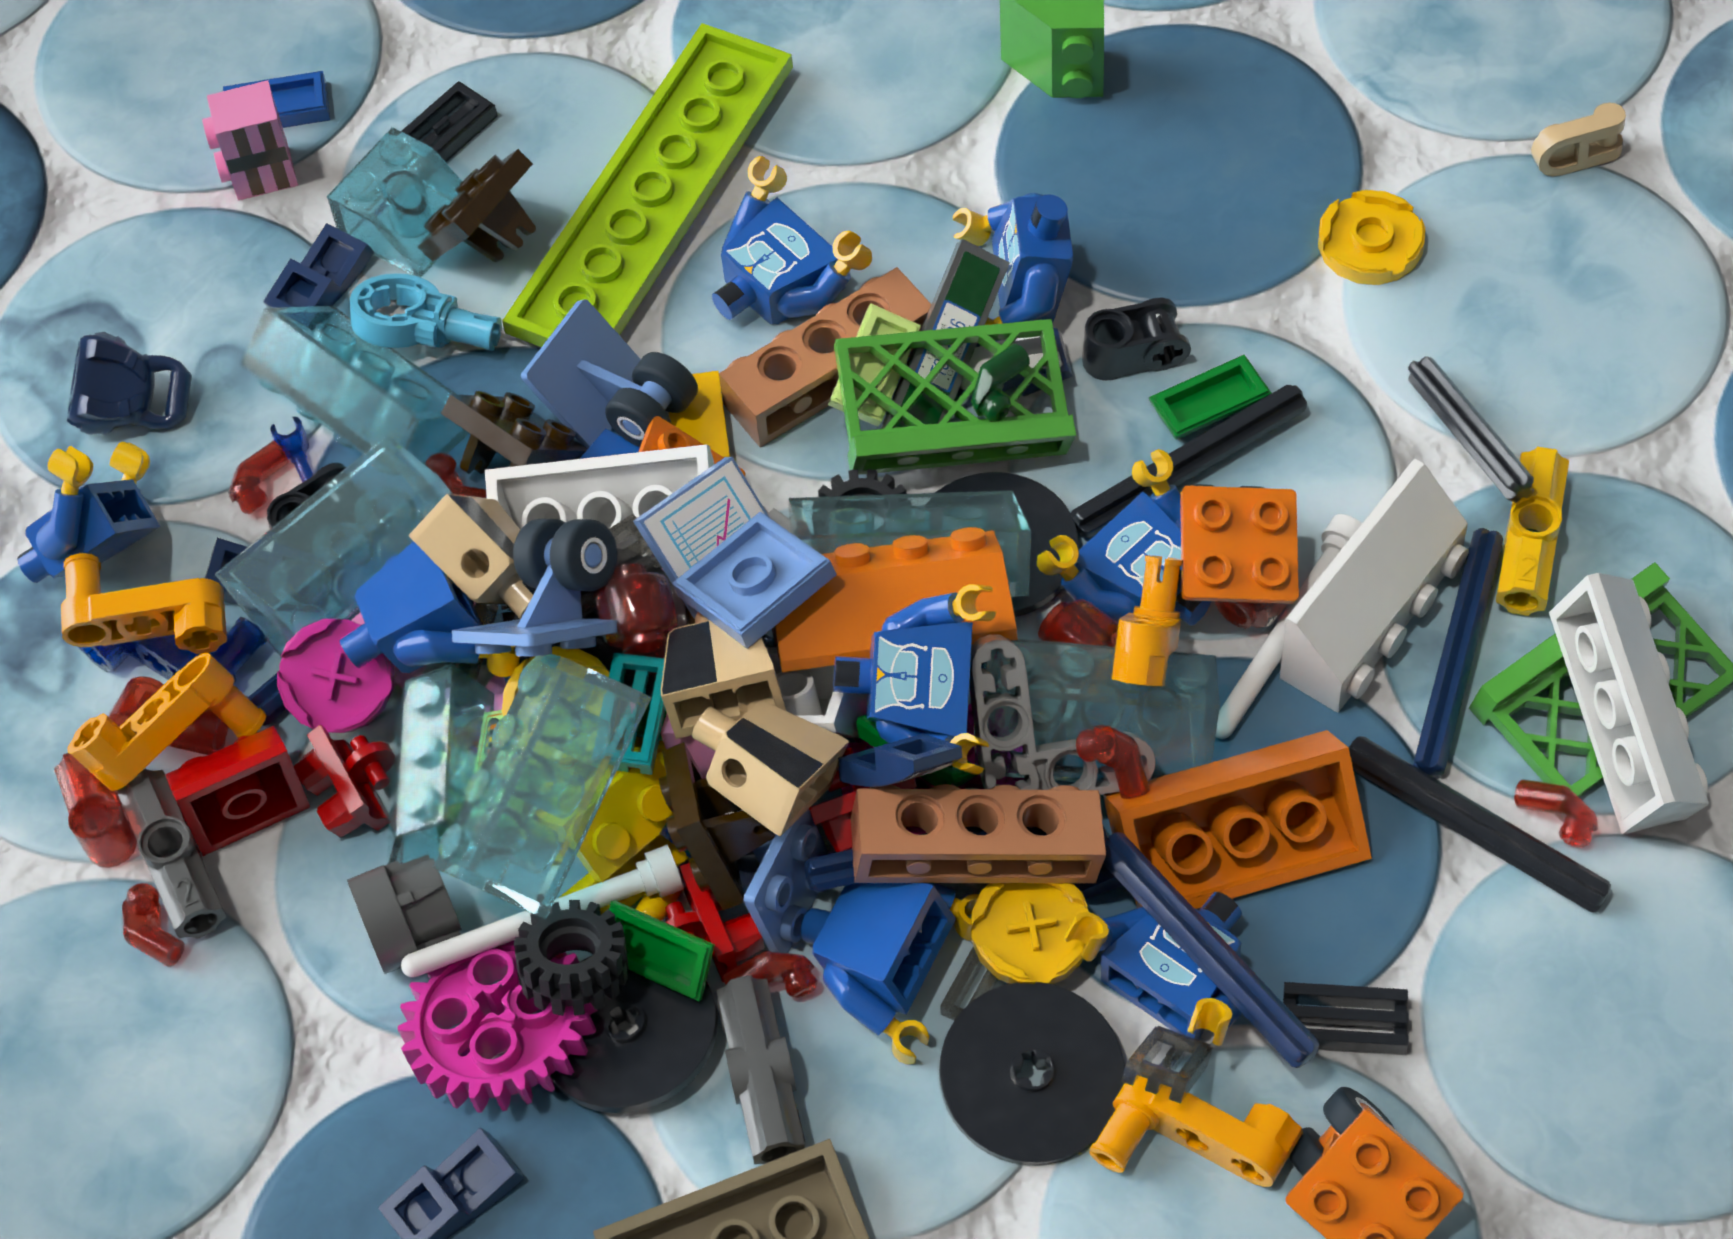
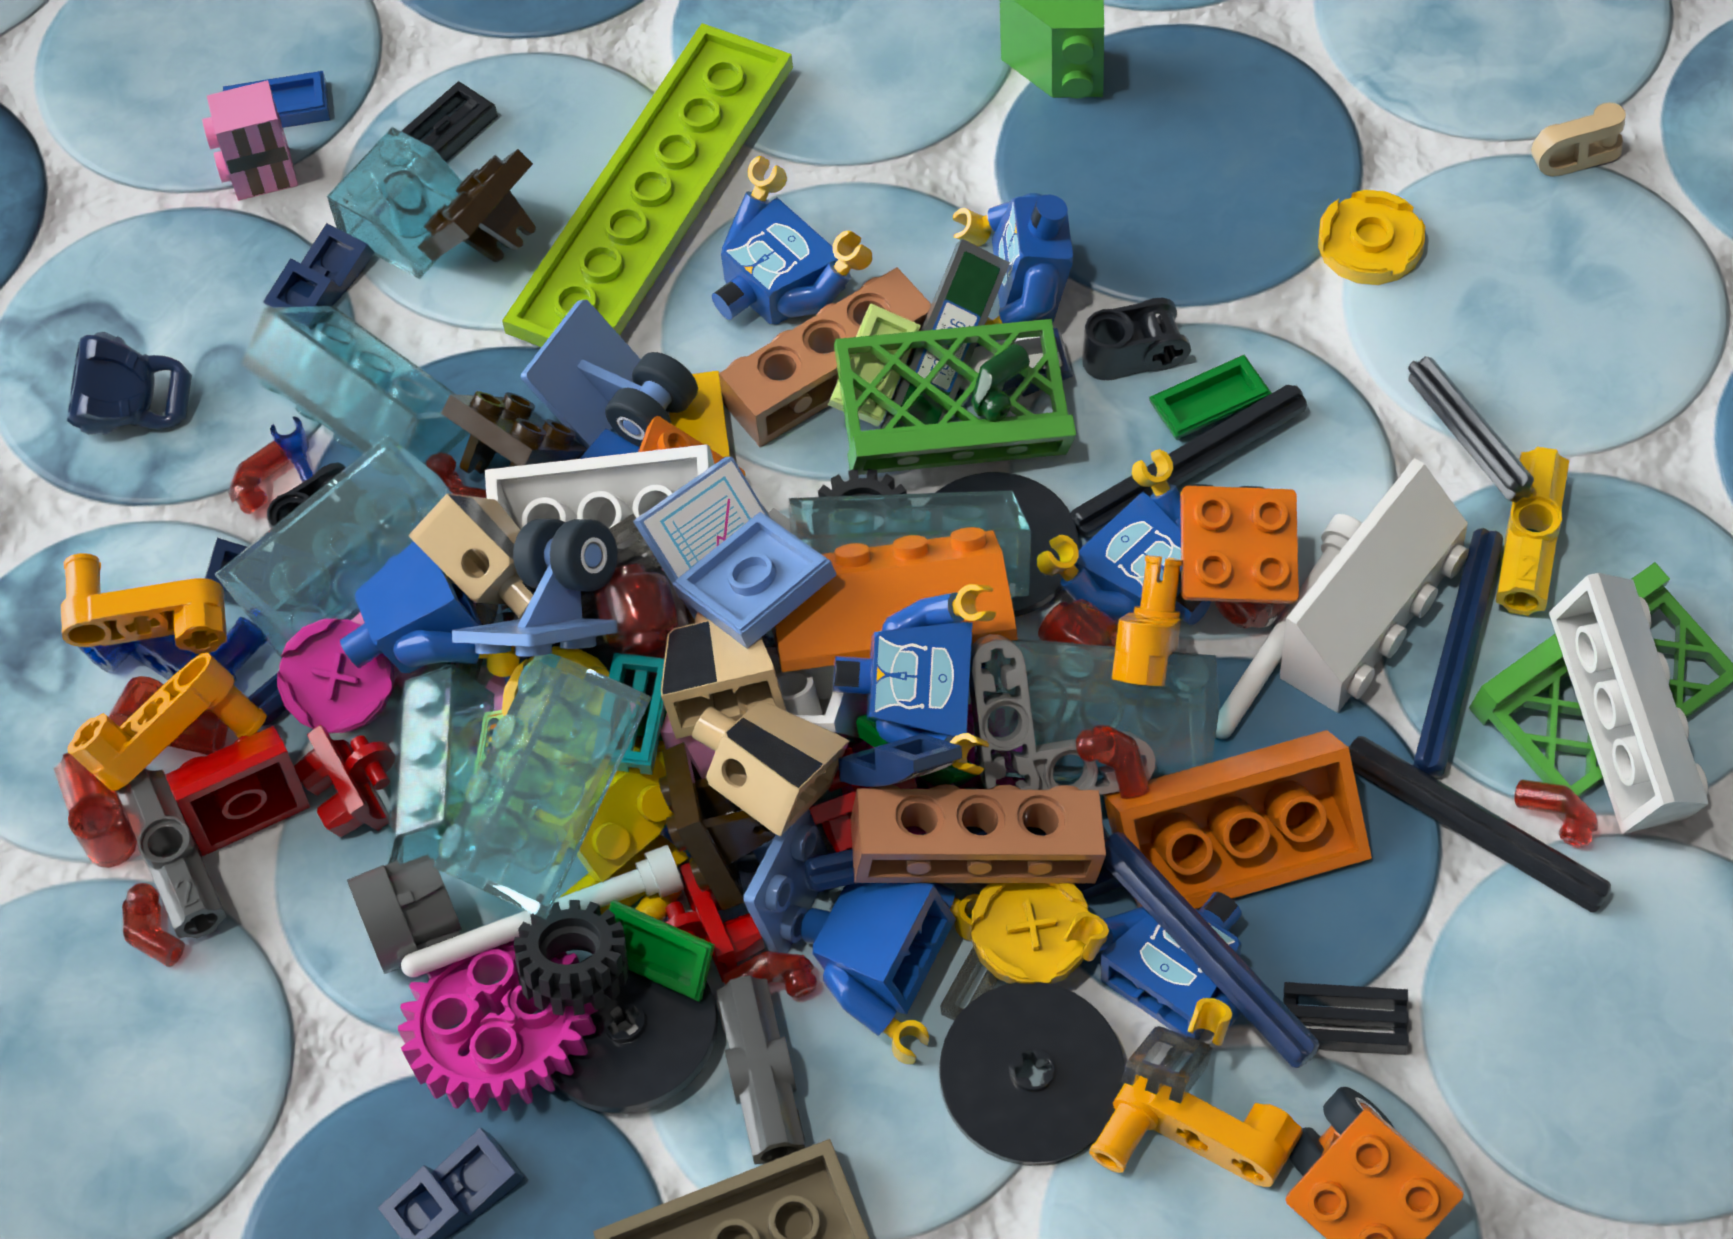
(91, 519): blue torso -> none
(429, 320): medium azure pin -> none

